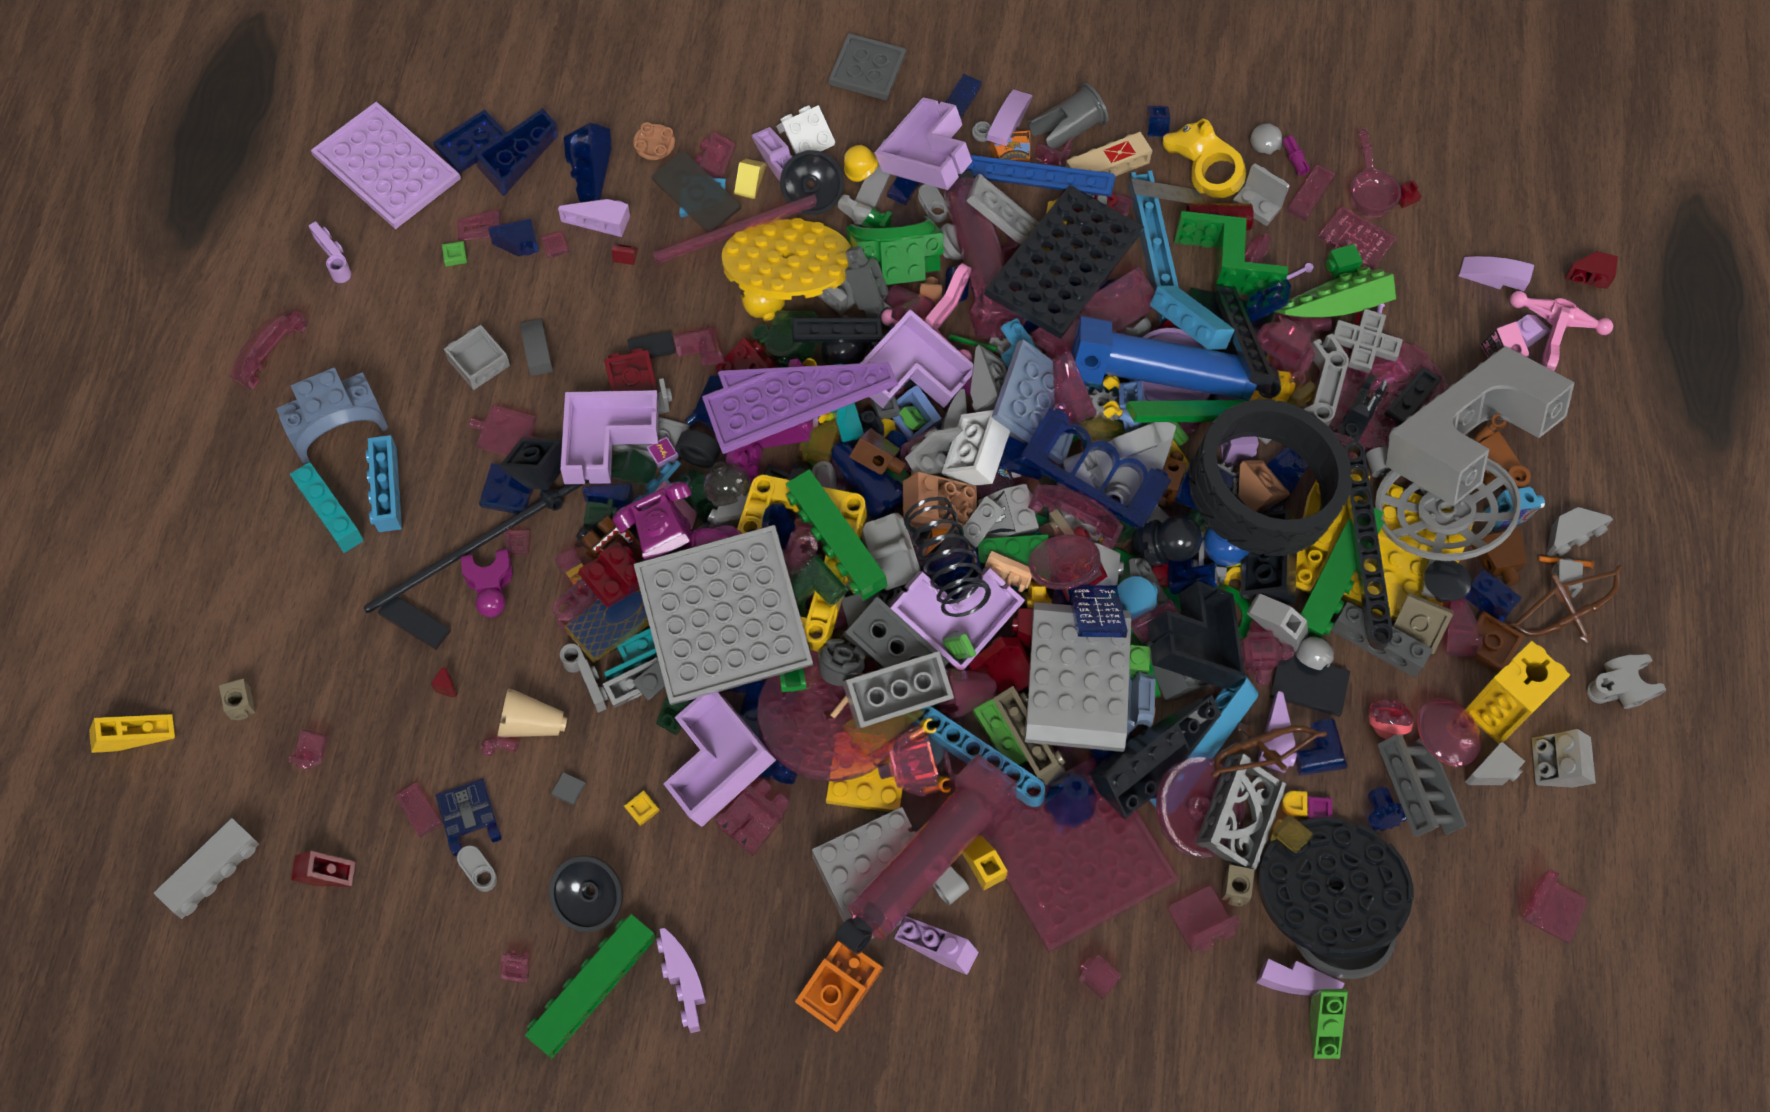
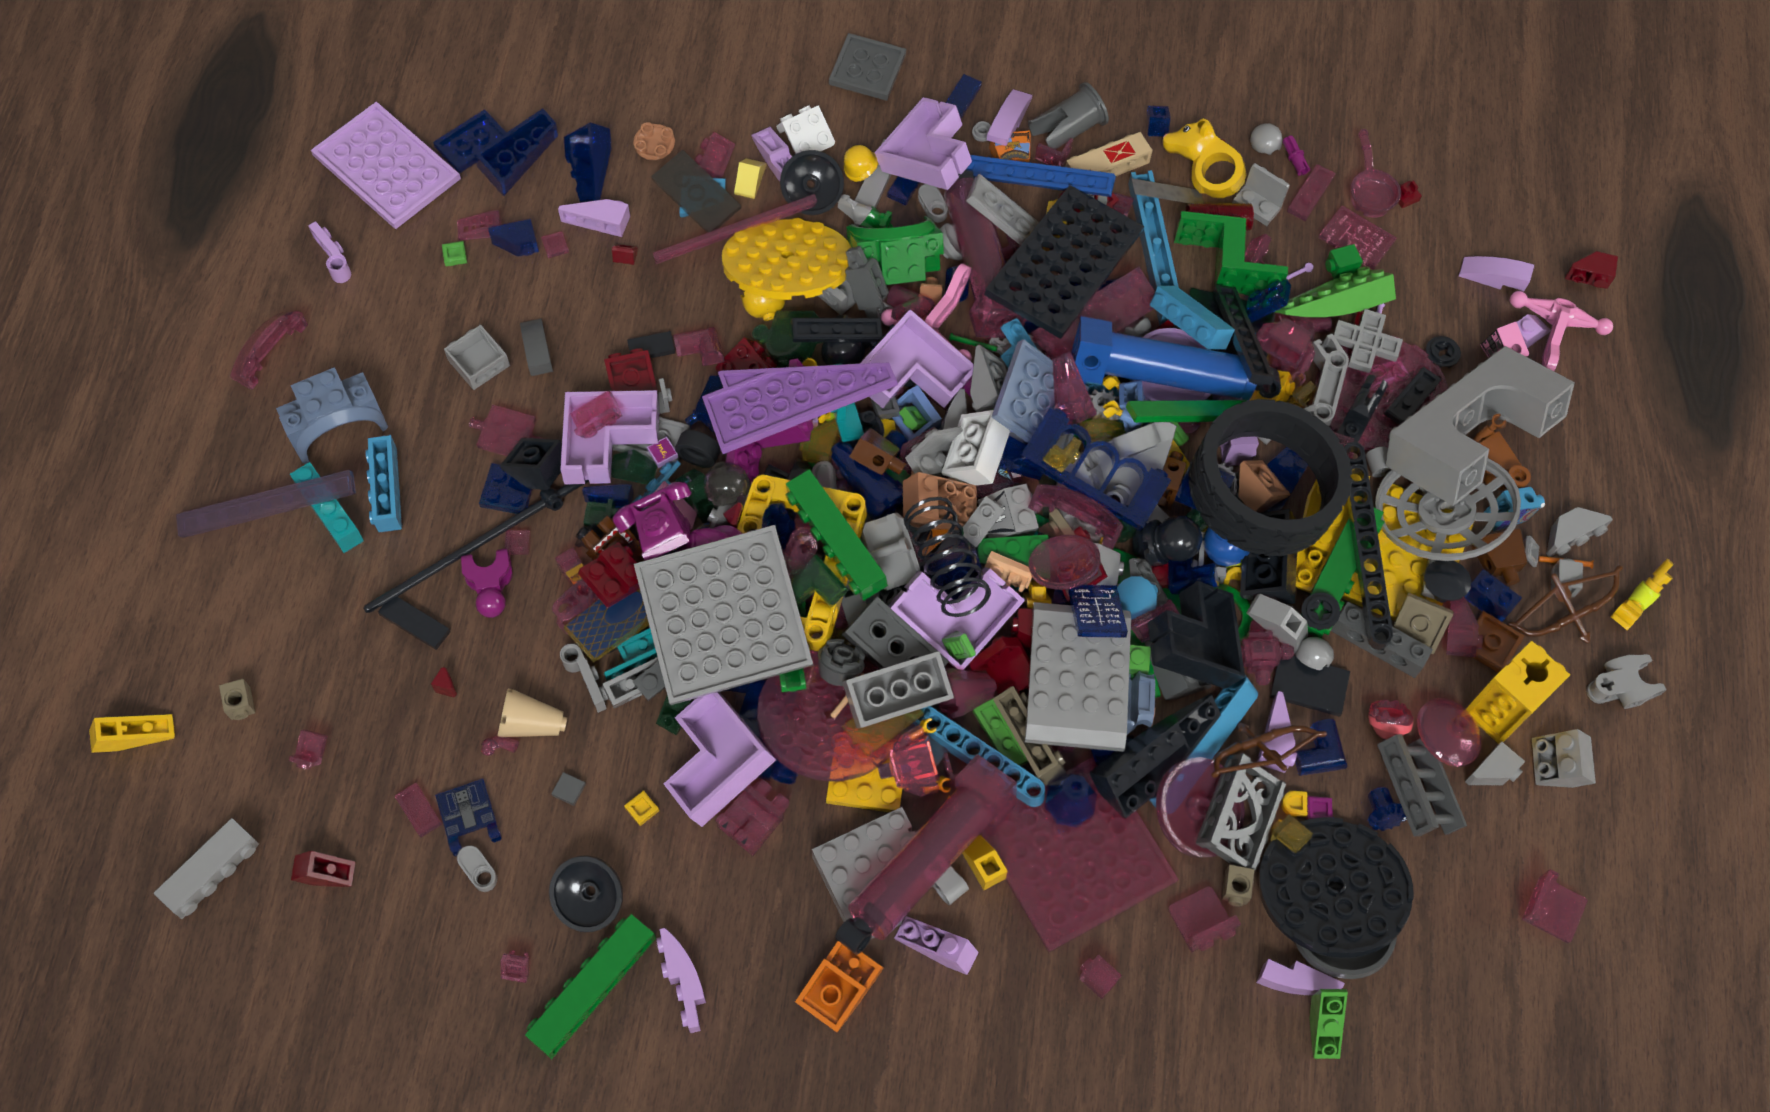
(266, 503): none -> clear purple tile
(595, 415): none -> clear pink bracket
(734, 514): none -> dark red slope
(1061, 458): none -> clear yellow bracket
(1329, 604): none -> black gear
(1439, 344): none -> black gear
(1531, 551): none -> light grey slope
(1642, 596): none -> yellow piece

